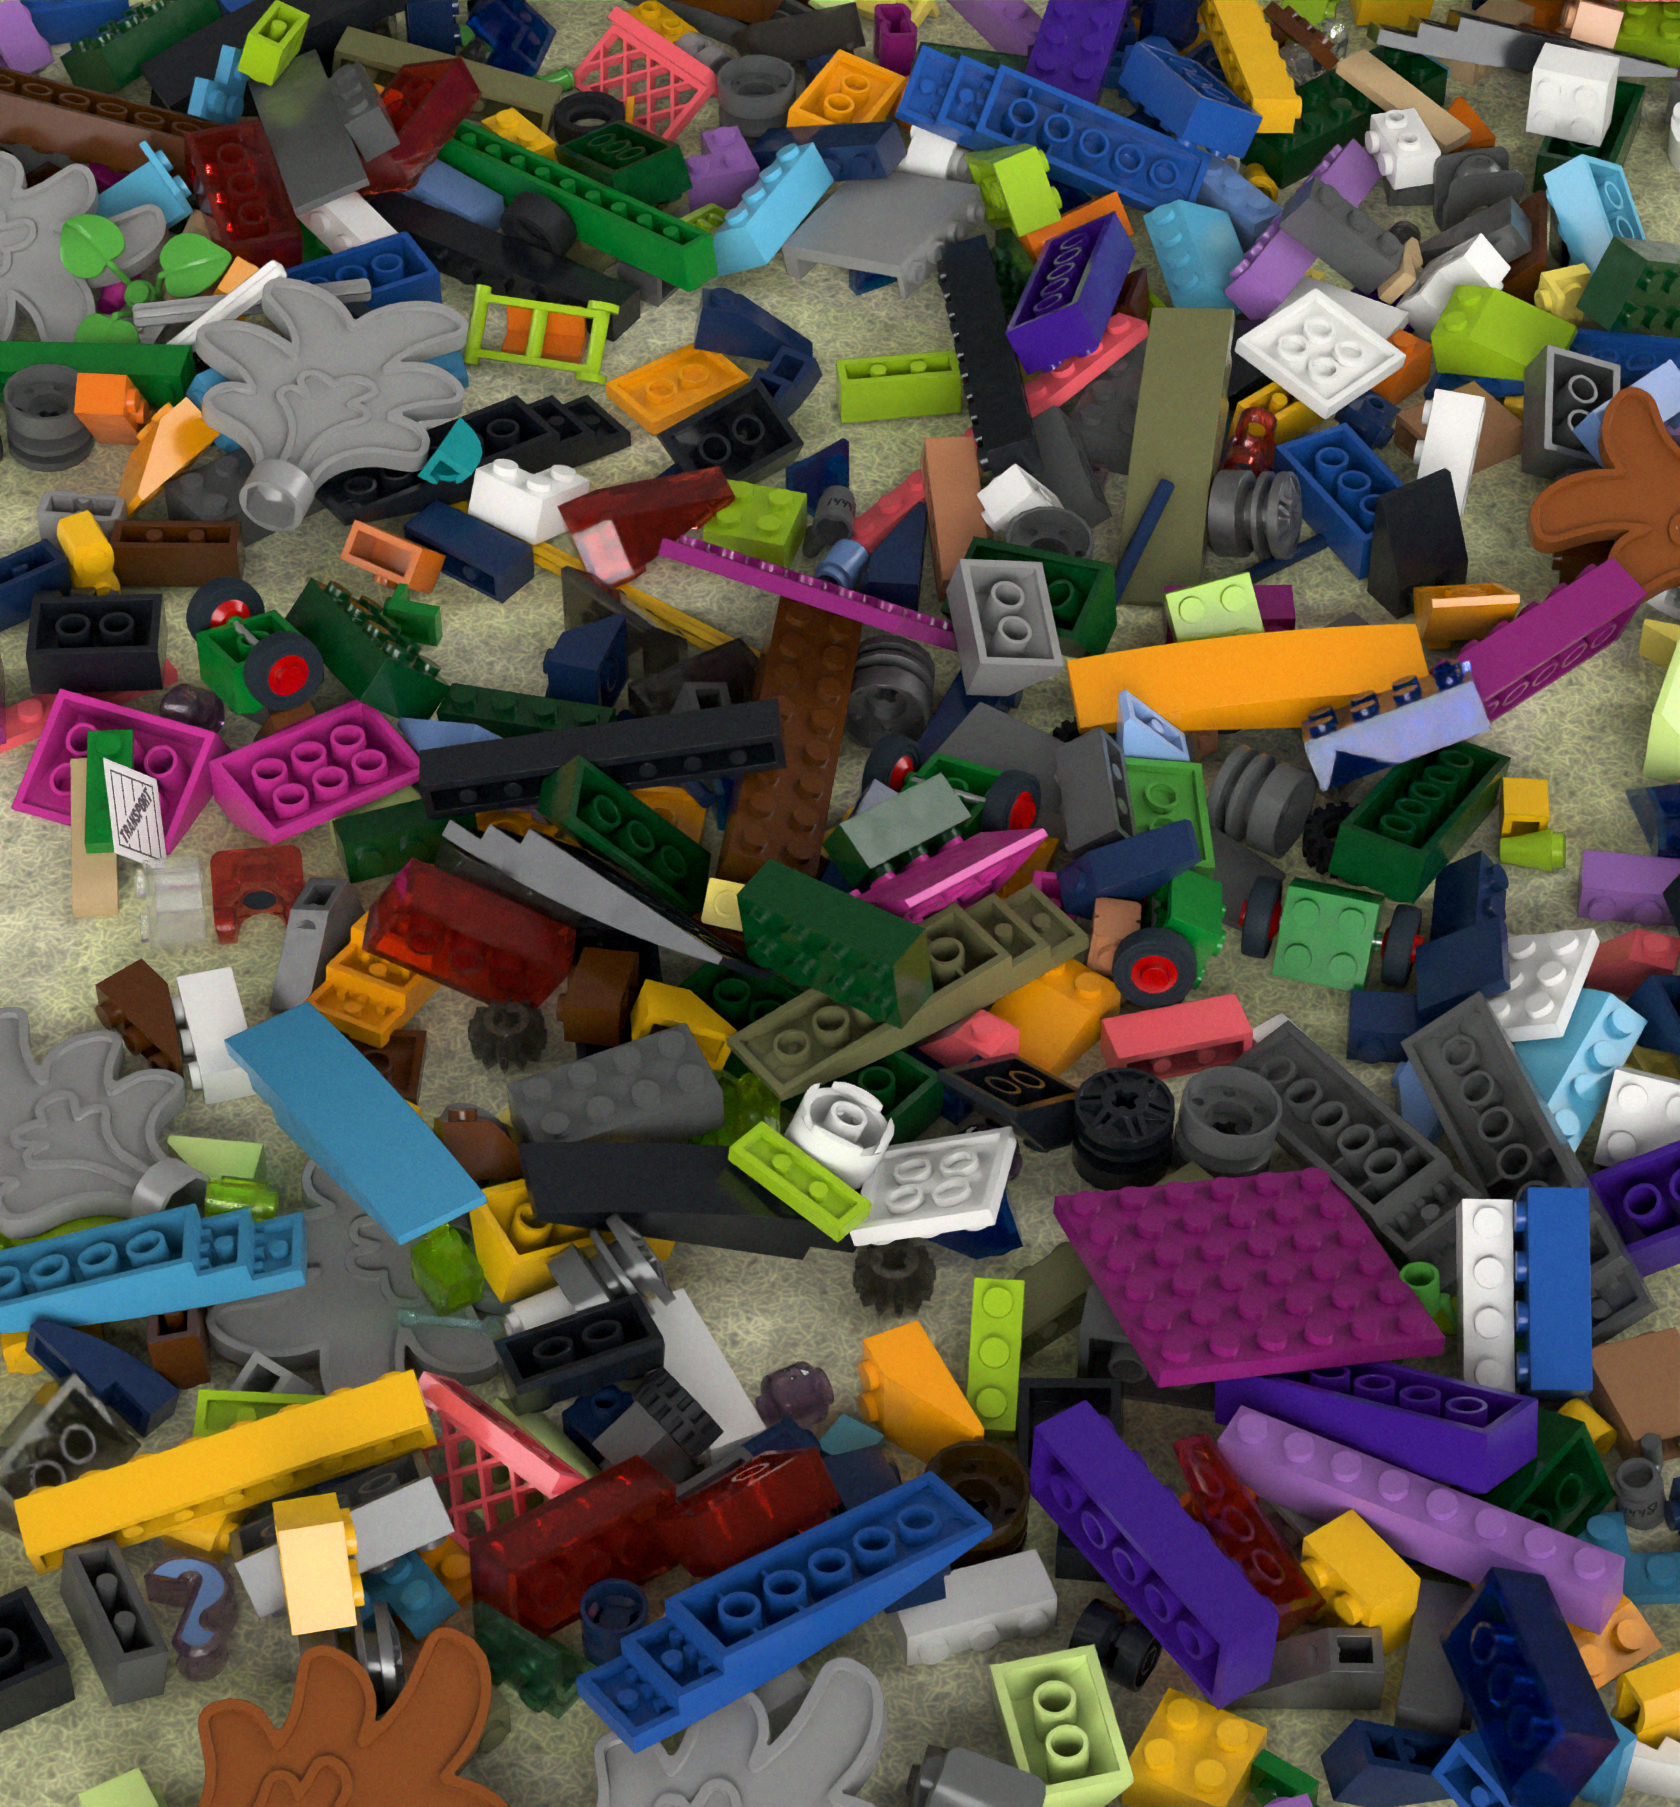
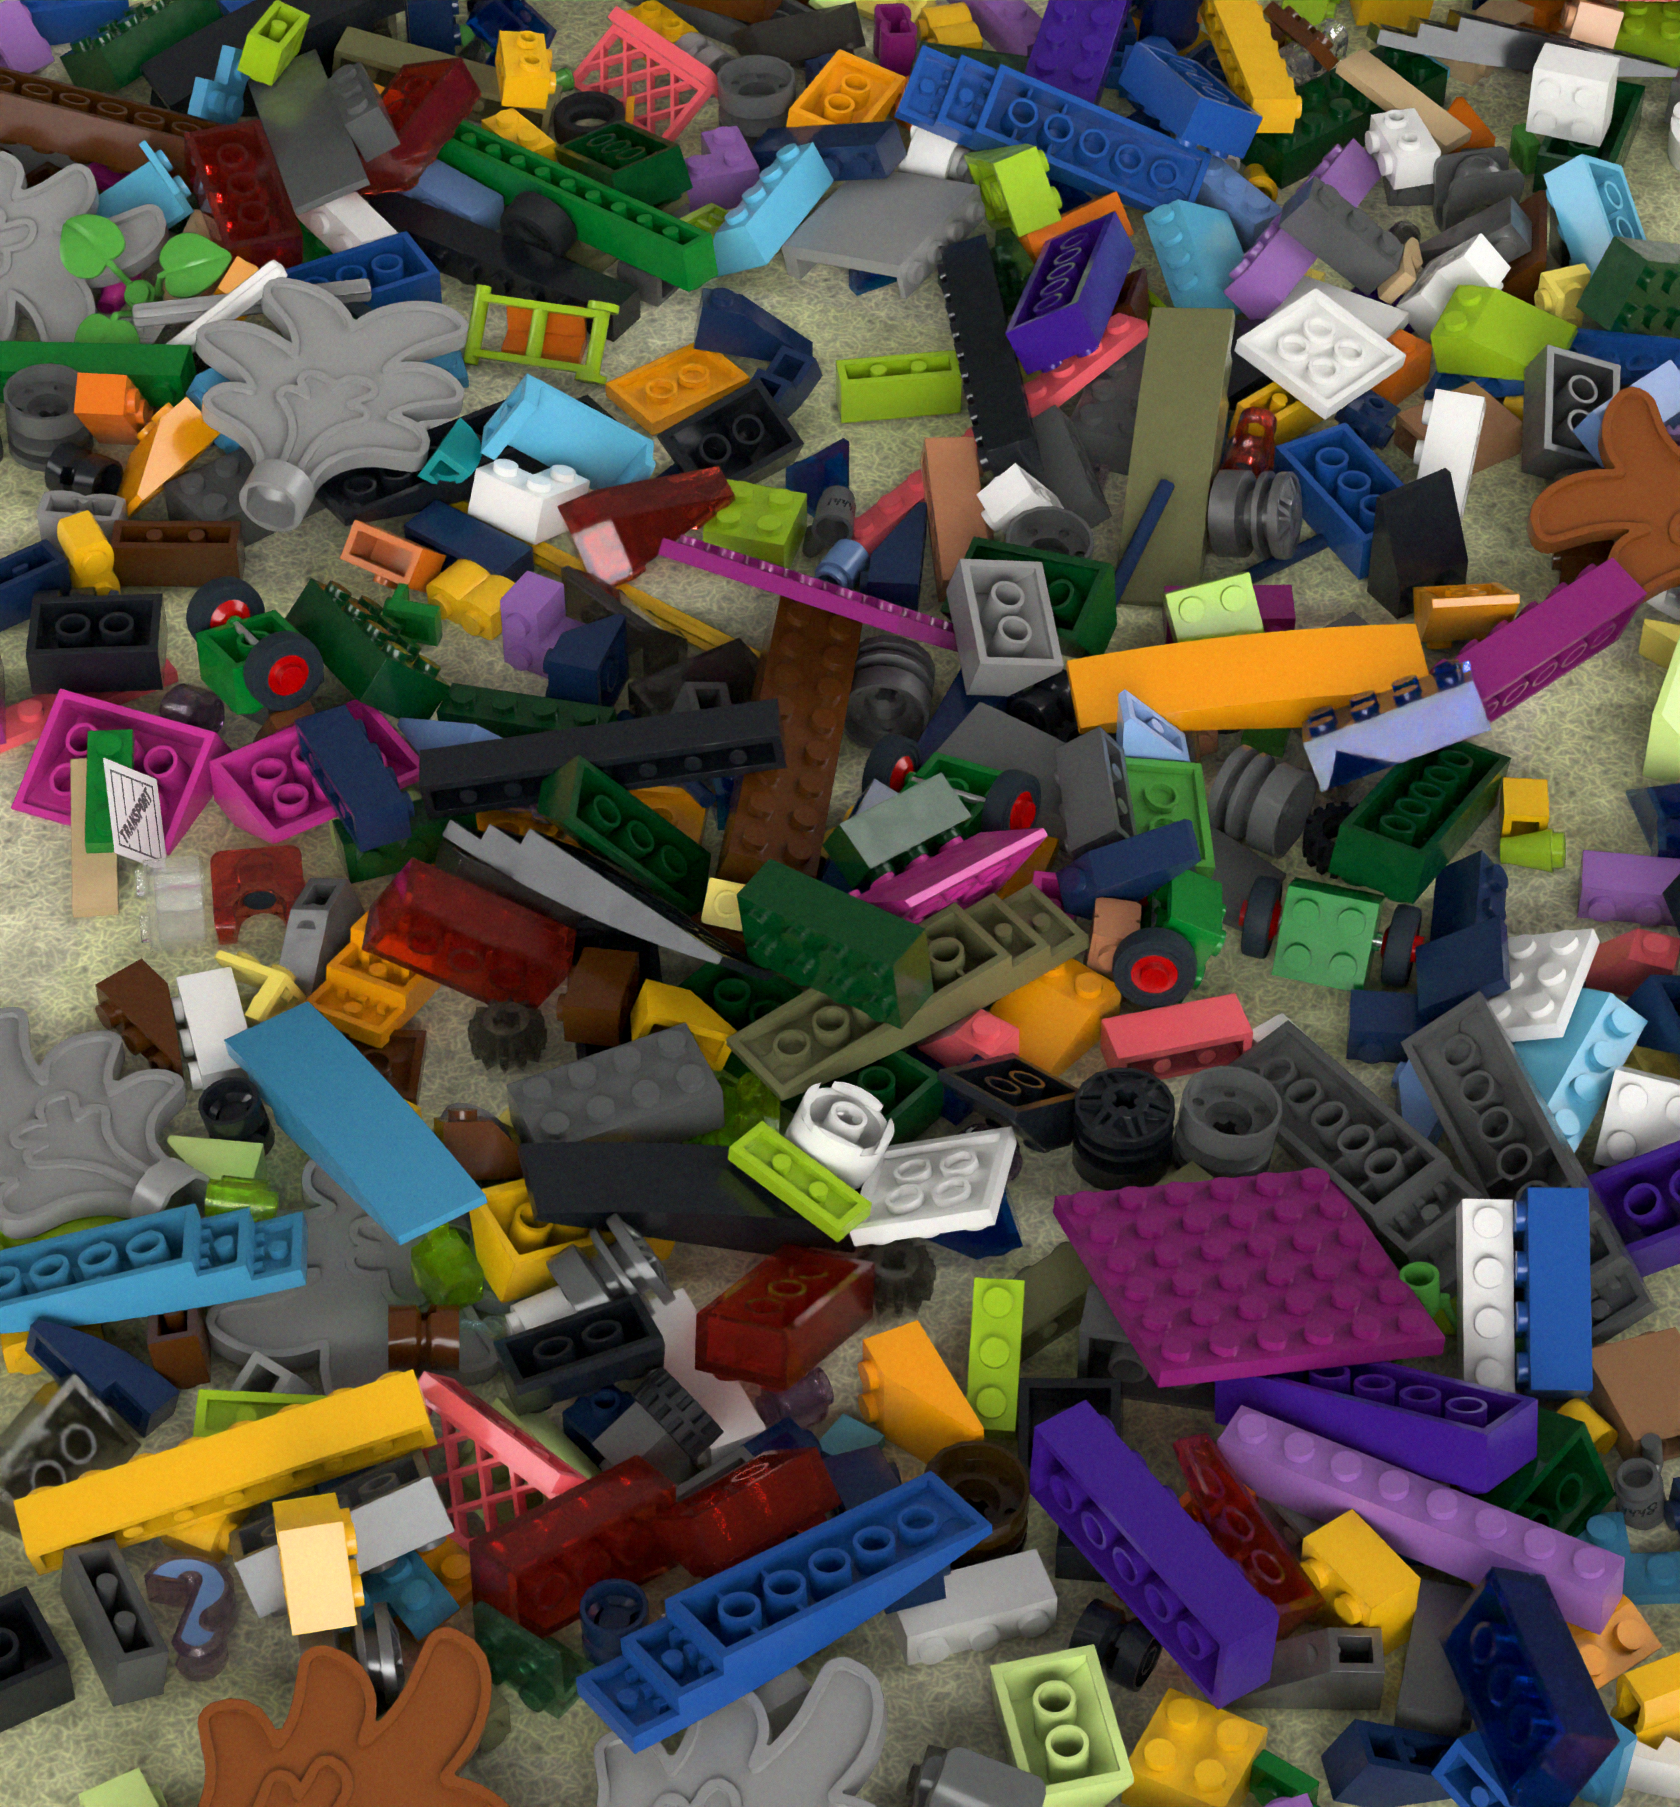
(82, 471): none -> black wheel
(236, 1112): none -> black wheel
(275, 983): none -> light yellow bracket
(354, 778): none -> dark blue brick
(423, 1337): none -> reddish brown wheel
(470, 597): none -> yellow brick
(524, 69): none -> yellow brick
(533, 621): none -> medium lavender brick
(568, 433): none -> medium azure panel
(784, 1317): none -> clear red brick
(949, 26): none -> yellow brick
(1045, 704): none -> black wheel
(1267, 740): none -> bright green tile
(1524, 149): none -> bright green tile

